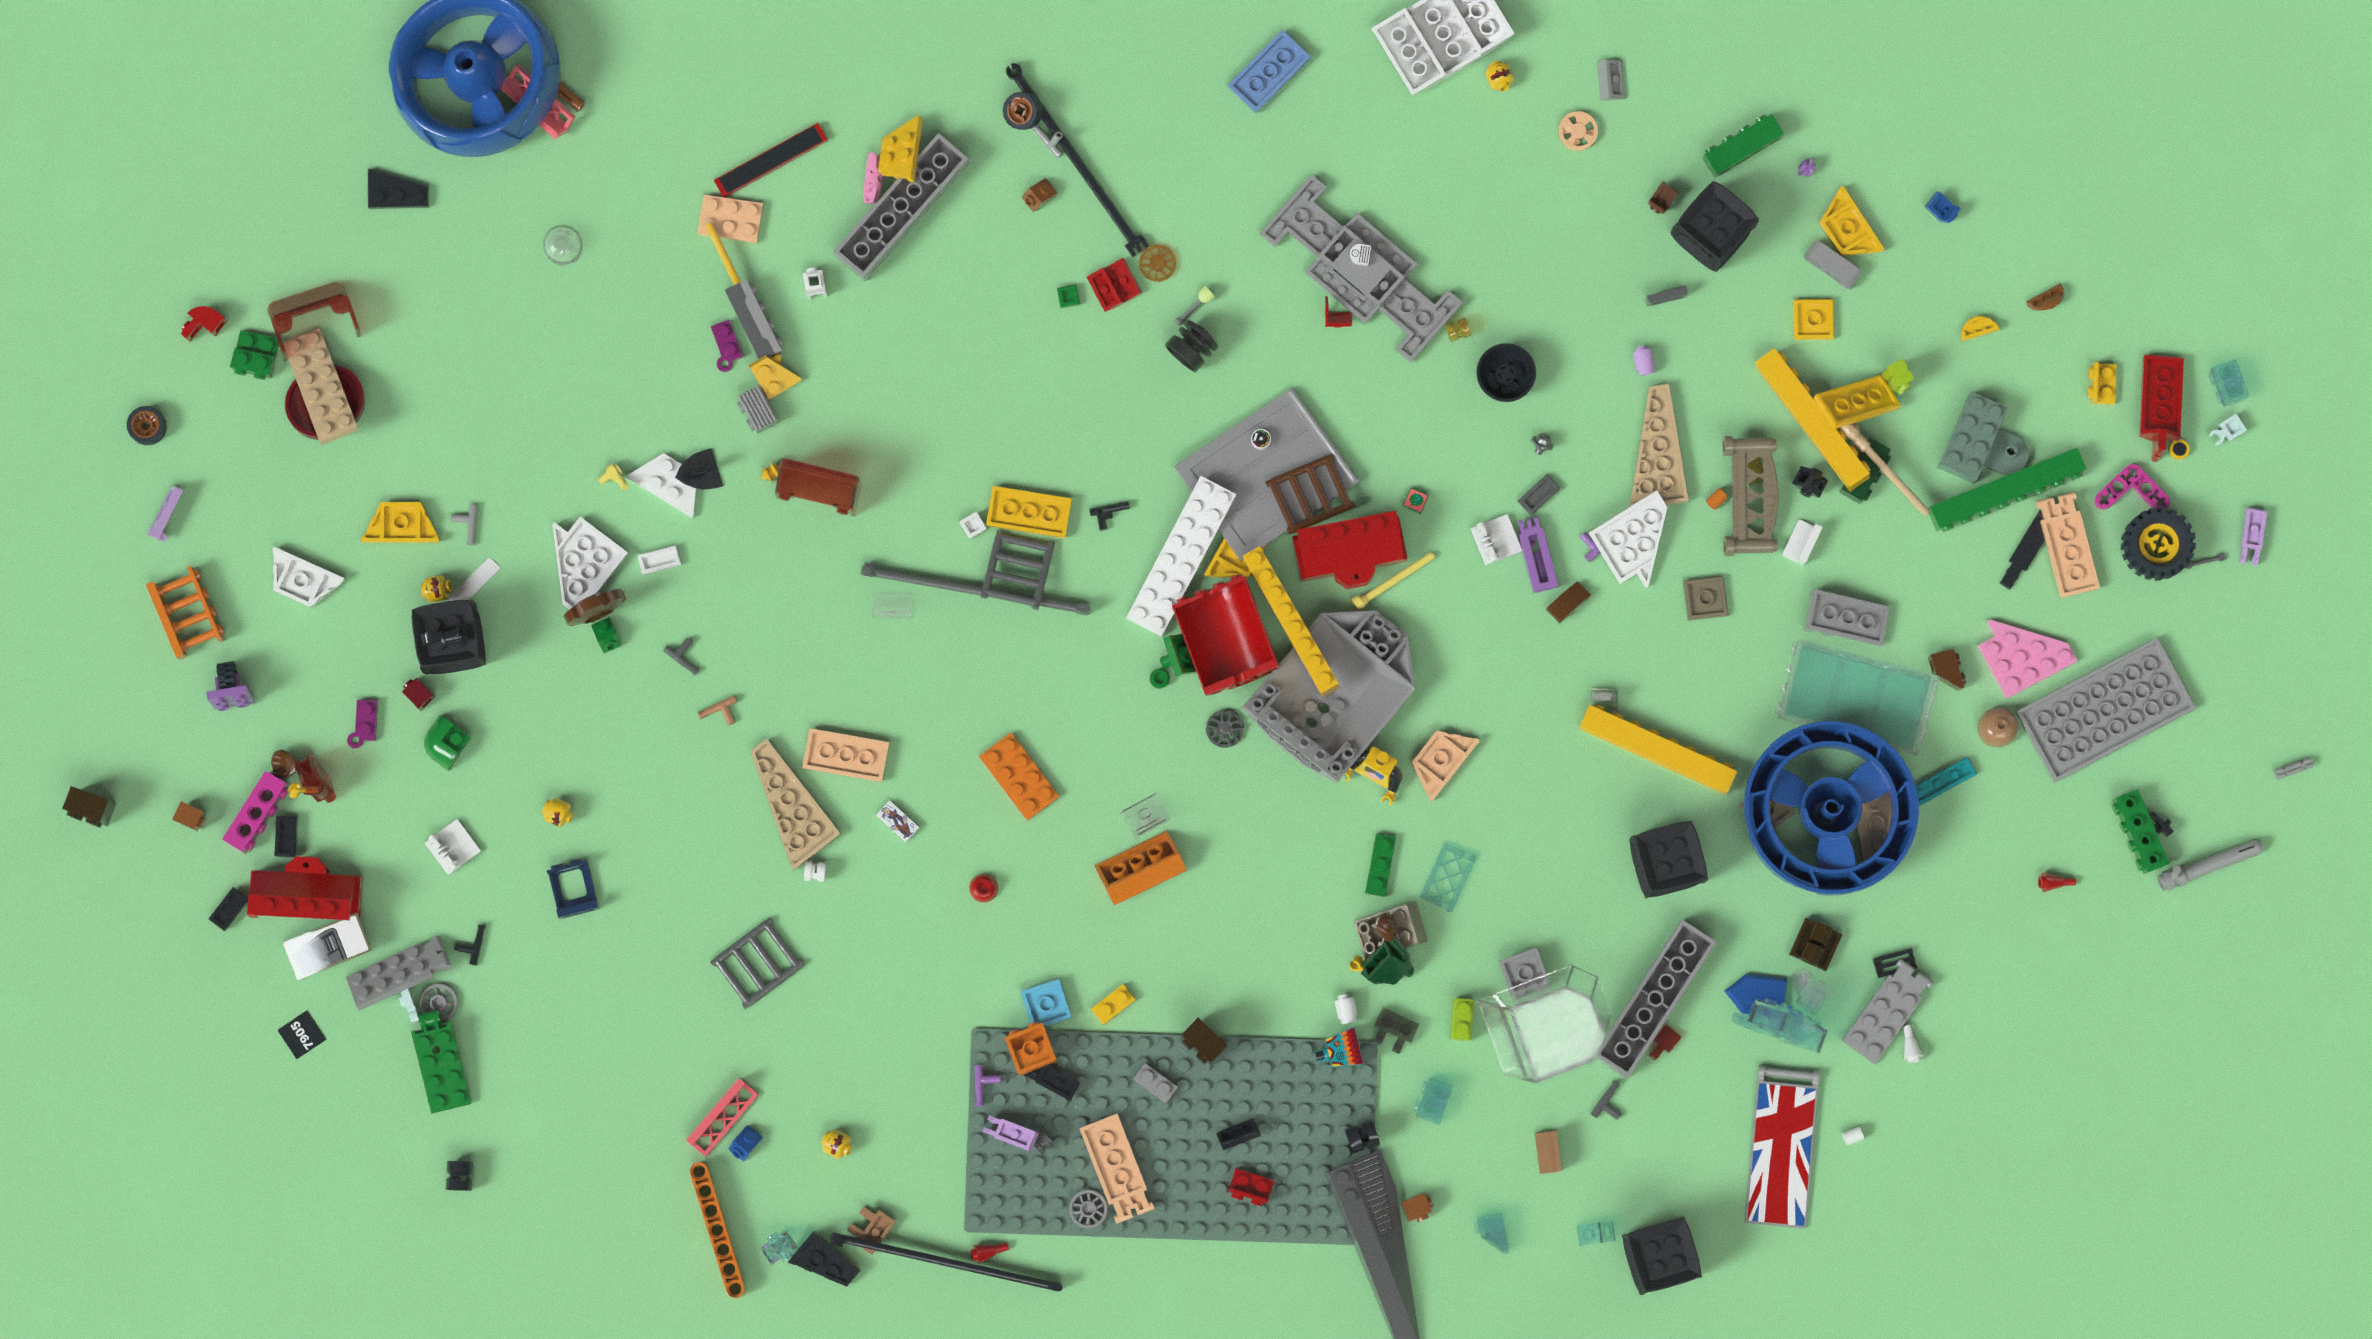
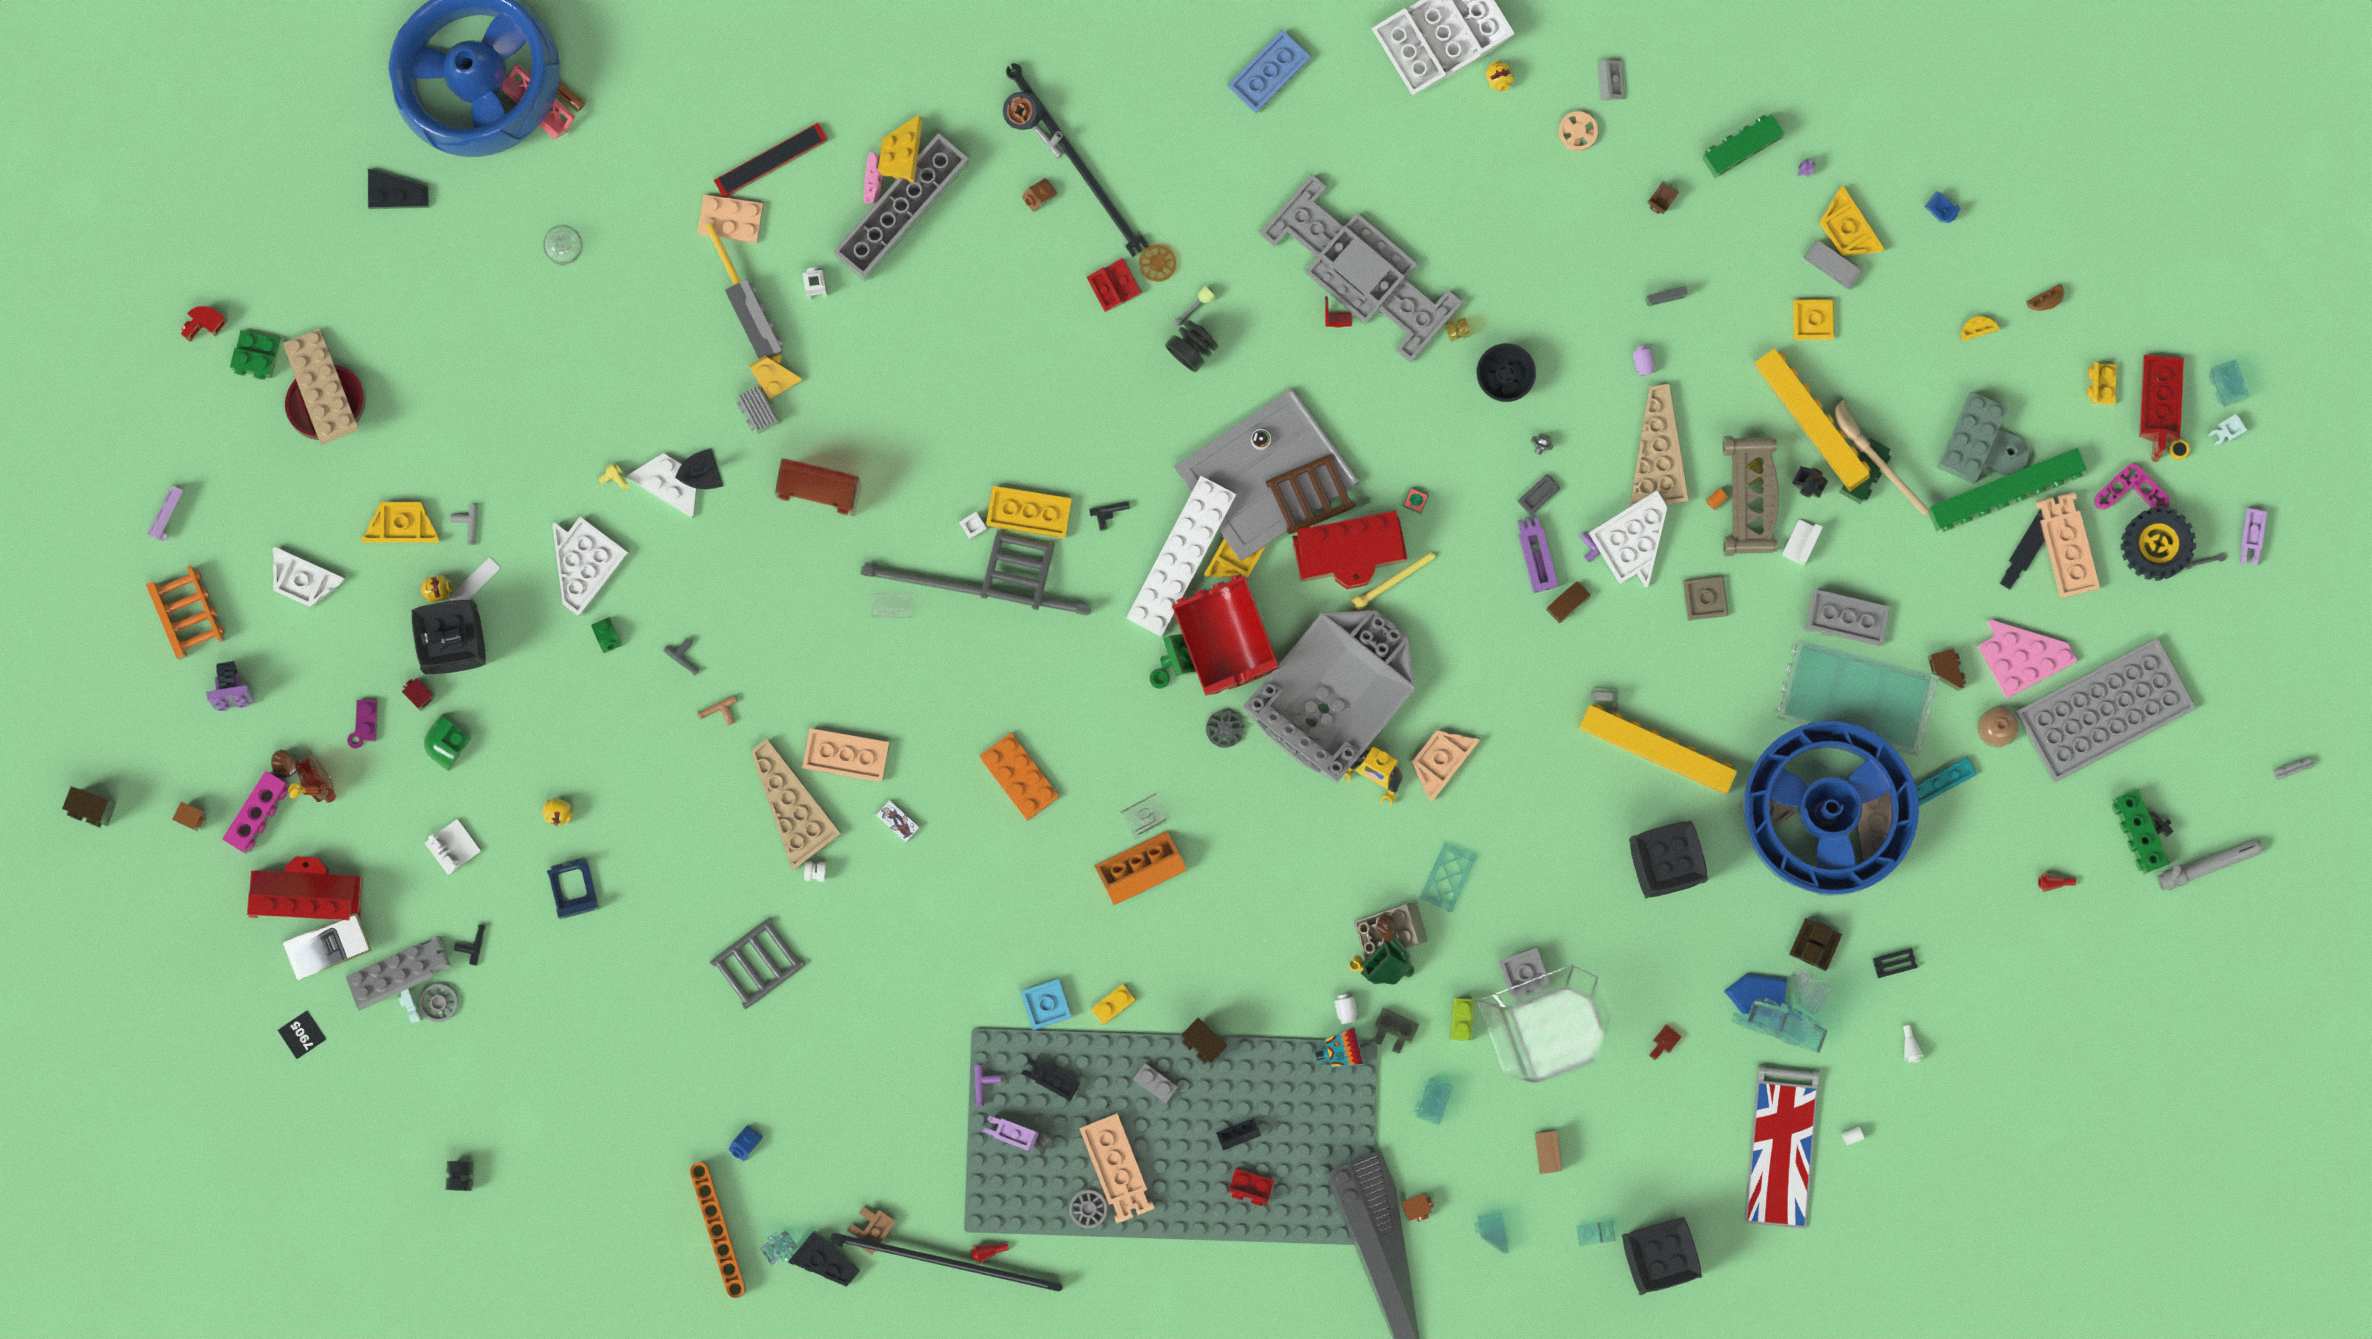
(136, 425): wheel -> none
(229, 909): black plate -> none
(283, 310): clear red windscreen -> none
(286, 836): black plate -> none
(440, 1072): green hinge -> none
(594, 607): reddish brown piece -> none
(659, 560): white tile -> none
(716, 1112): coral fence -> none
(727, 344): magenta hinge -> none
(770, 472): yellow wheel -> none
(836, 1144): yellow head -> none
(983, 888): red piece -> none
(1030, 1048): orange plate -> none
(1068, 296): green tile -> none
(1291, 621): yellow brick -> none
(1355, 1139): black wheel -> none
(1360, 254): white tile -> none
(1380, 865): green plate -> none
(1496, 539): white hinge -> none
(1602, 1104): dark grey piece -> none
(1654, 999): light grey brick -> none
(1714, 226): black piece -> none
(1857, 401): yellow tile -> none
(1886, 1012): light grey hinge -> none
(1898, 377): lime brick -> none

